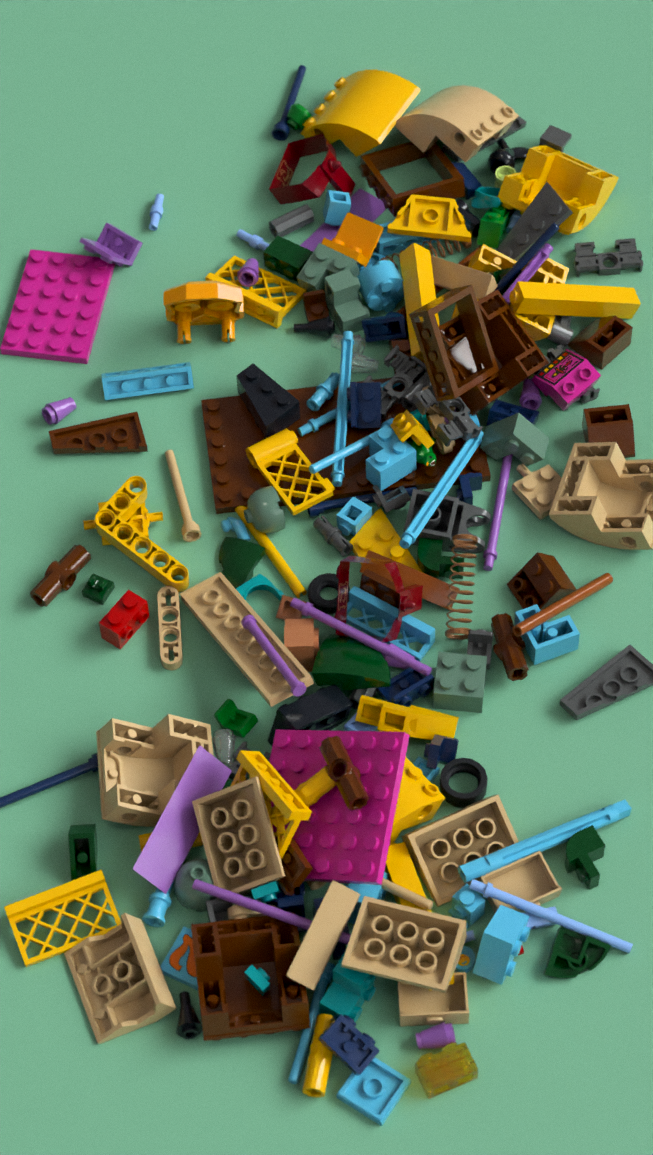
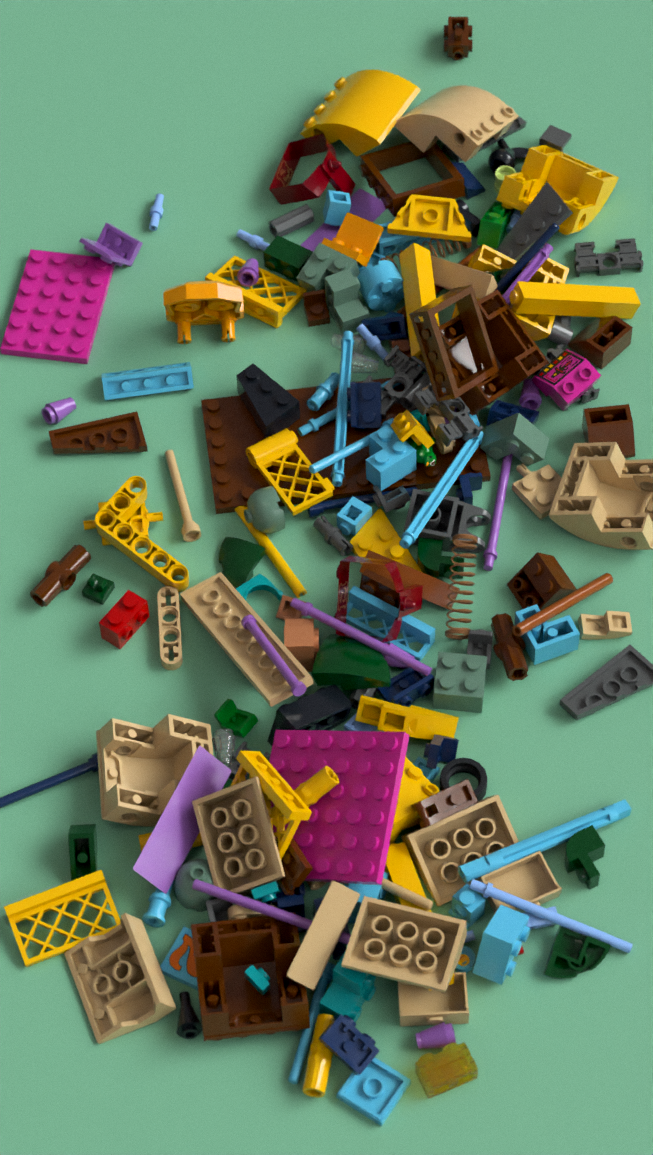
(236, 526): medium azure arm -> none
(281, 129): dark blue piece -> none
(297, 116): green cone -> none
(315, 587): black tyre -> none
(321, 327): black cone -> none
(344, 773): reddish brown piece -> none
(373, 342): none -> light blue bar
(445, 803): none -> plate
(458, 37): none -> reddish brown brick
(486, 197): teal helmet -> none
(610, 626): none -> tan slope

